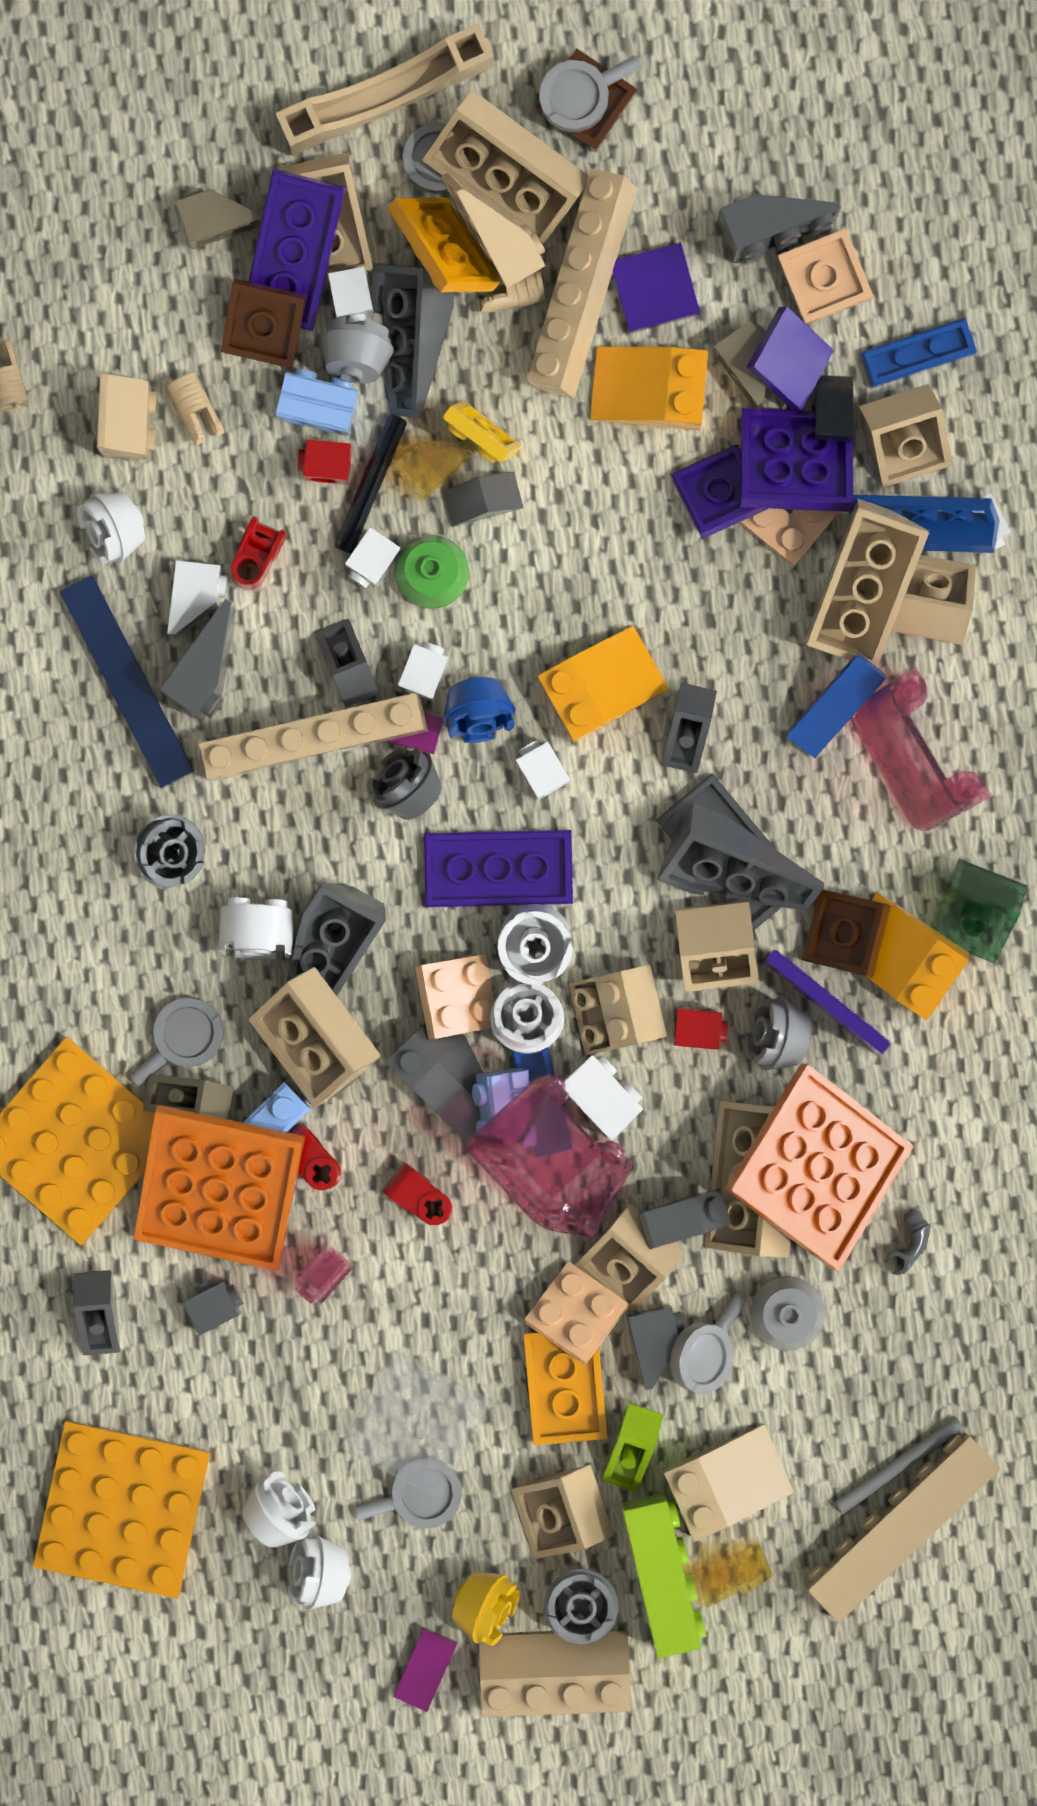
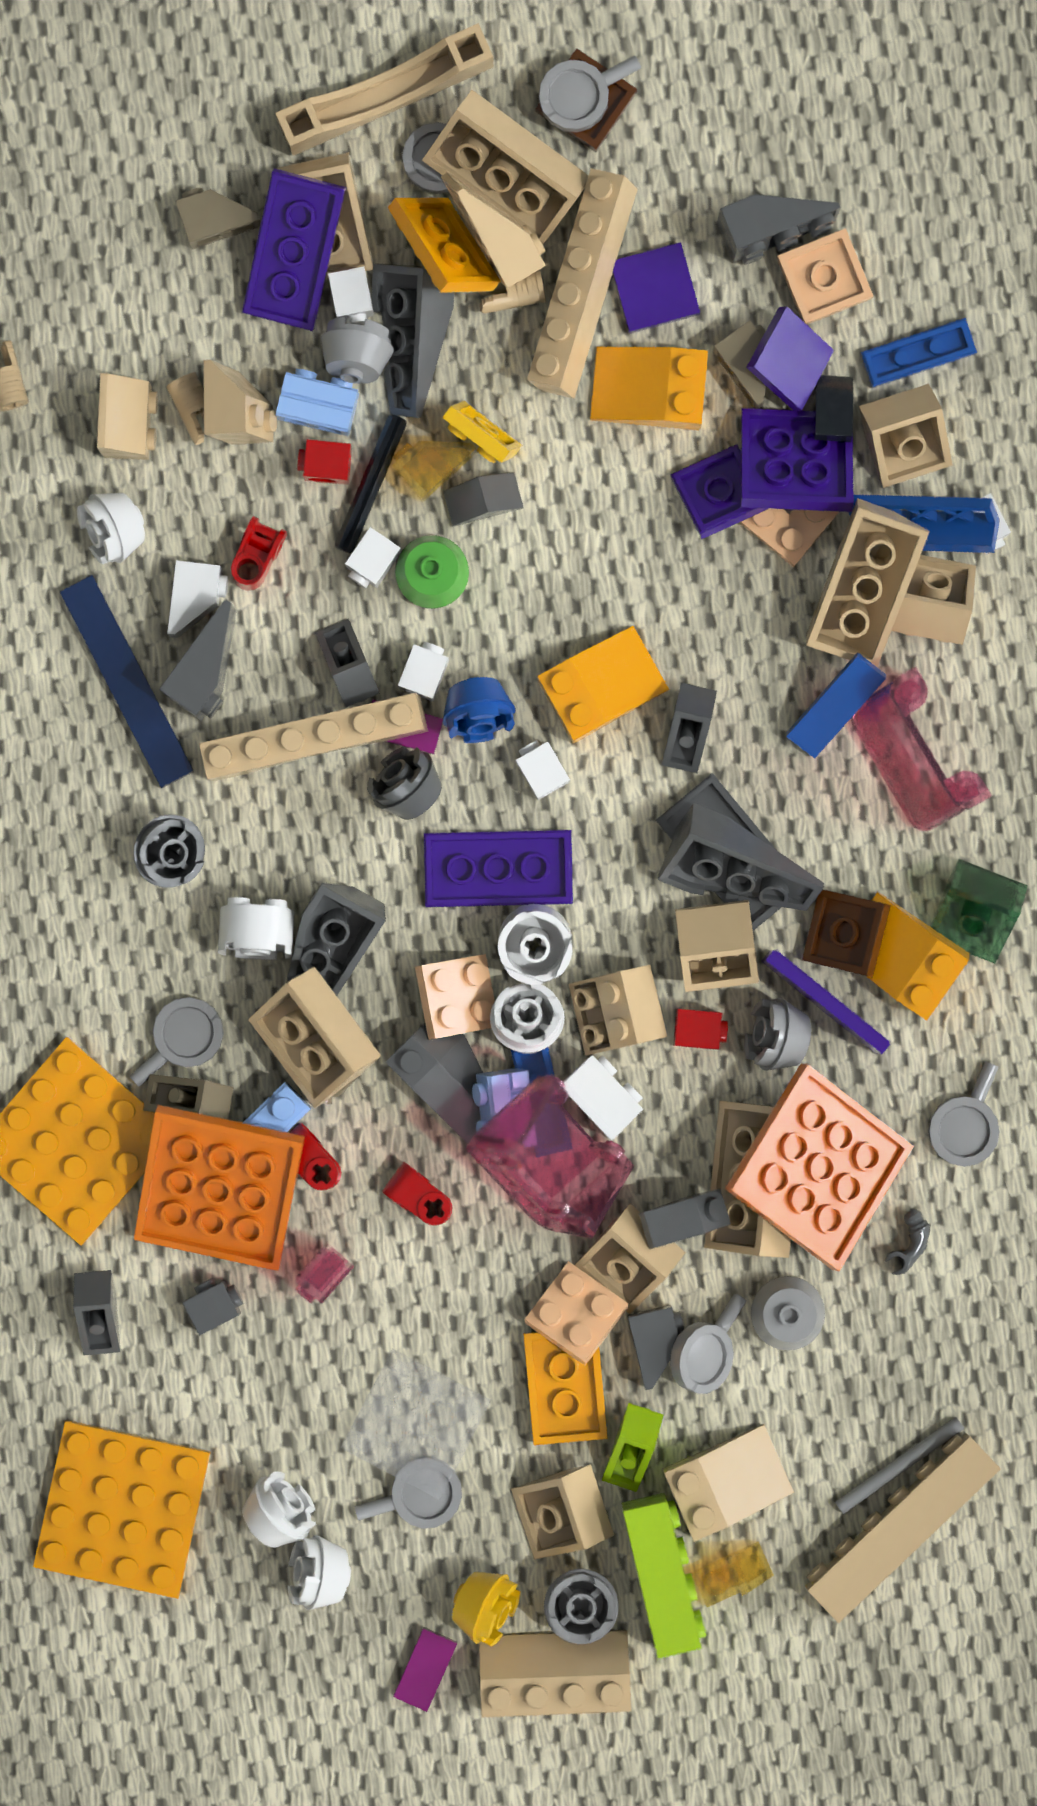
(235, 408): none -> tan slope
(263, 323): reddish brown plate -> none
(965, 1127): none -> light grey piece

